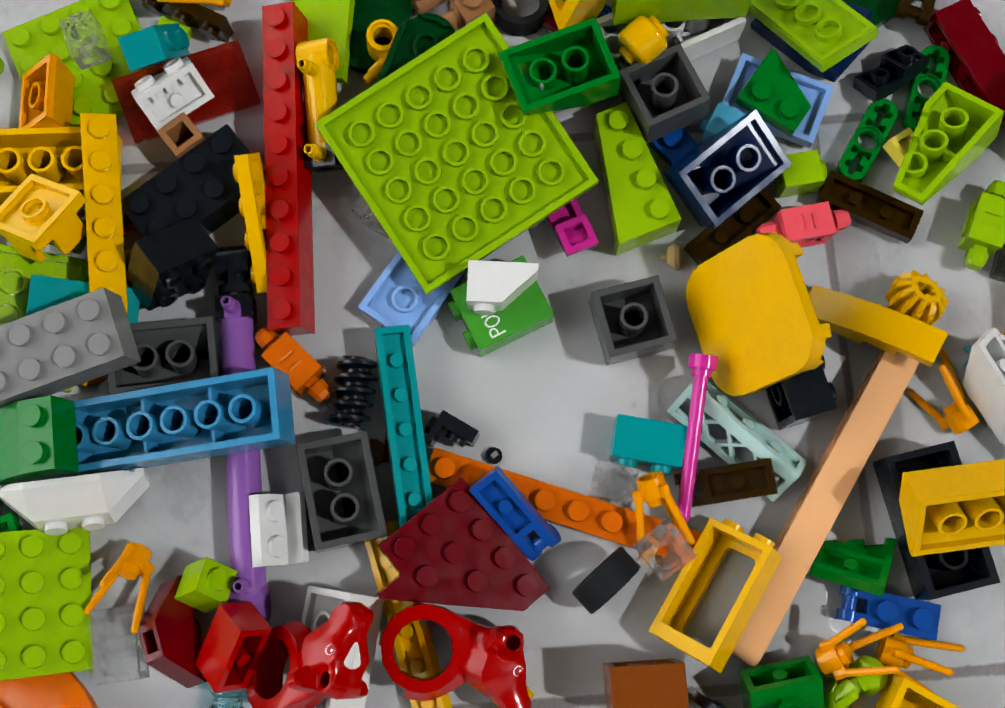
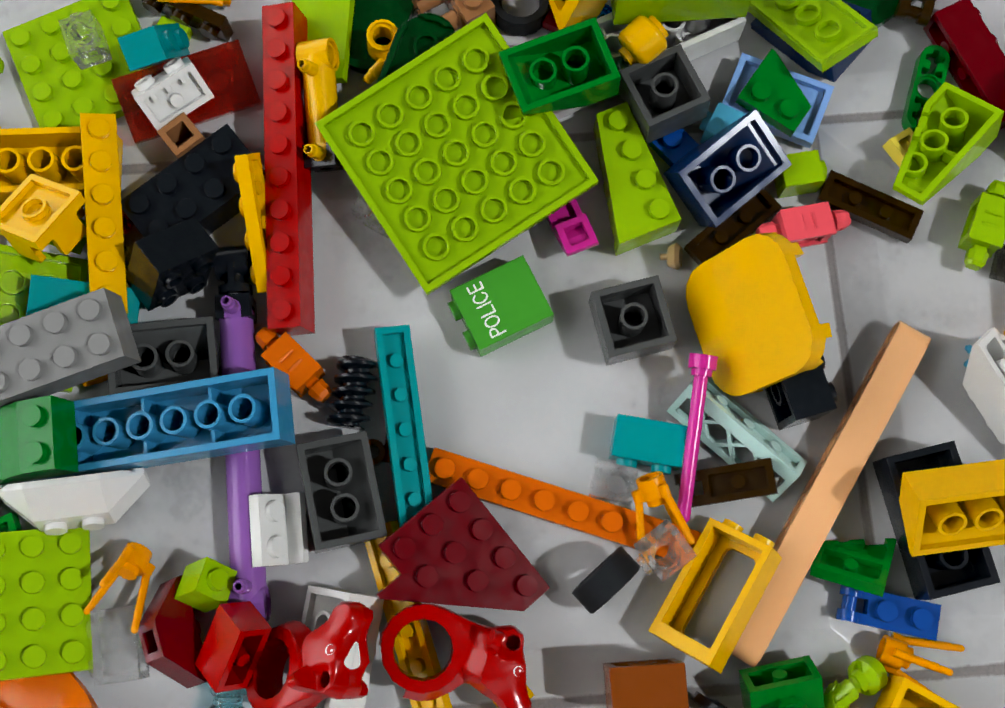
(47, 95): light orange slope -> none
(401, 300): light blue plate -> none
(457, 430): black bracket -> none
(493, 455): black piece -> none
(497, 284): white slope -> none
(514, 513): blue plate -> none
(836, 656): light orange plant -> none
(877, 133): green beam -> none
(877, 325): yellow slope -> none
(894, 72): black slope -> none
(917, 297): yellow gear -> none
(959, 414): light orange plant -> none

